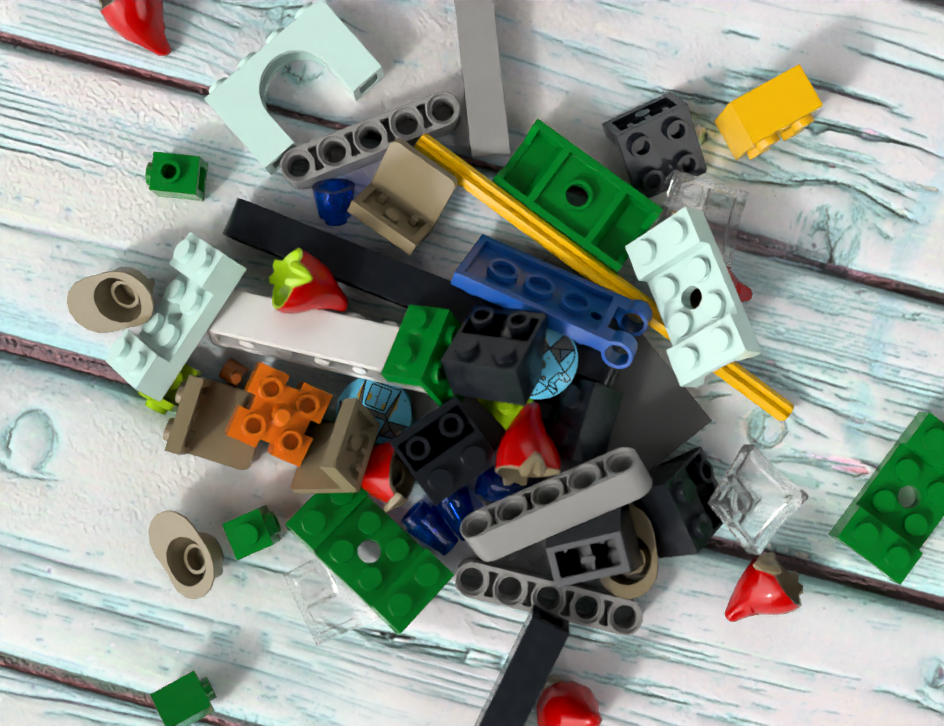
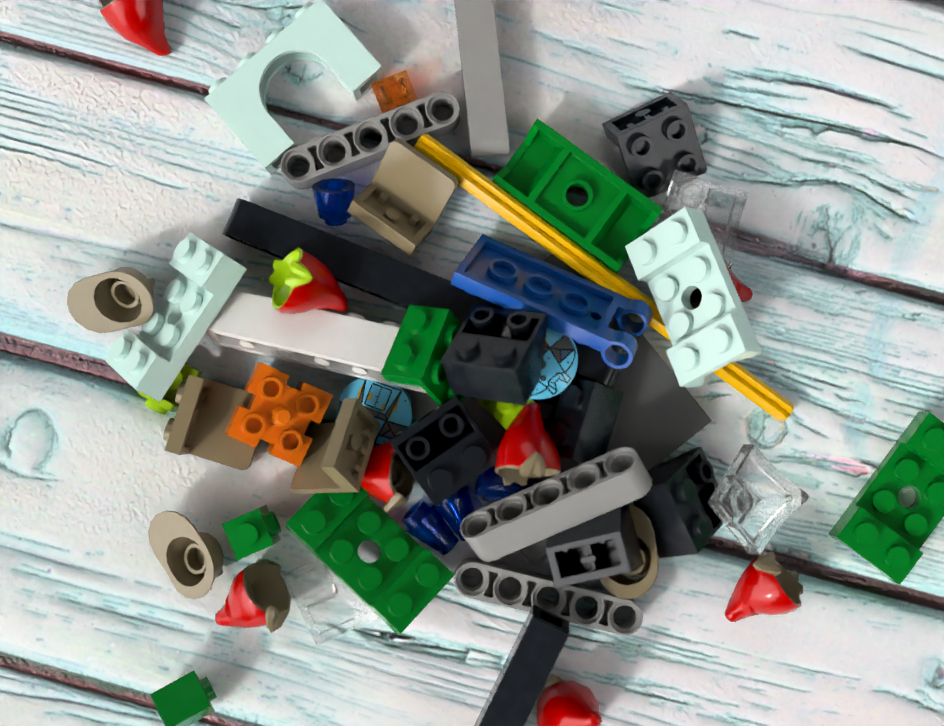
(177, 176): green brick -> none
(233, 372): dark orange hand -> none
(256, 598): none -> hat
(394, 91): none -> clear orange tile
(767, 112): yellow brick -> none

